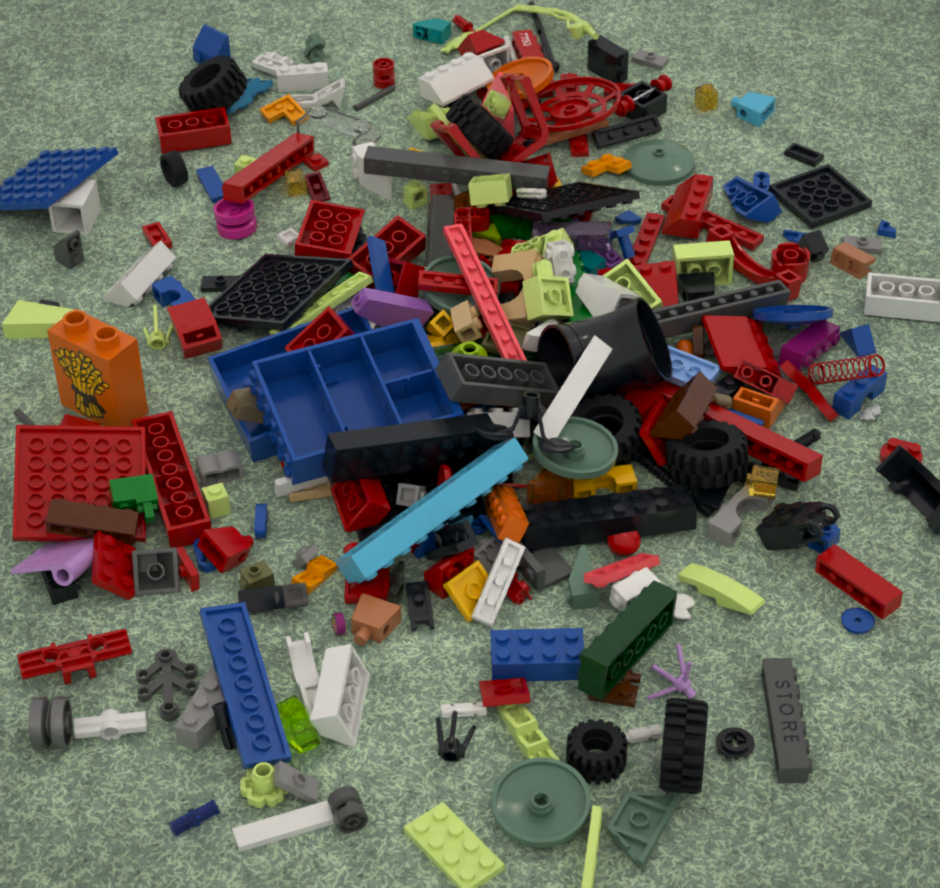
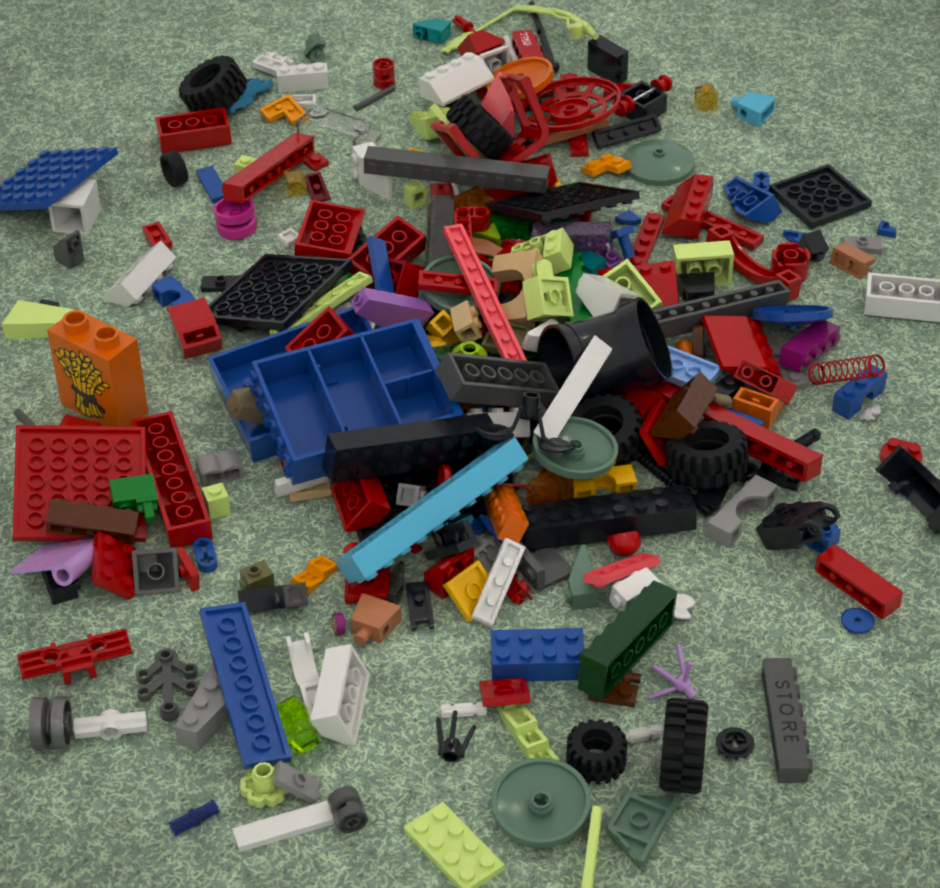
(157, 338): yellowish green plant -> none
(210, 44): blue slope -> none
(224, 725): black axle -> none
(225, 547): red torso -> none
(261, 520): blue beam -> none
(304, 555): light grey plate -> none
(331, 92): white slope -> none
(426, 545): blue tile -> none
(490, 190): yellowish green brick -> none
(497, 104): yellowish green brick -> none
(531, 193): white axle -> none
(560, 256): white brick -> none
(650, 59): light grey plate -> none
(725, 590): yellowish green slope -> none
(763, 481): clear yellow brick -> none
(804, 155): black tile -> none
(810, 389): red beam -> none
(859, 340): blue slope -> none

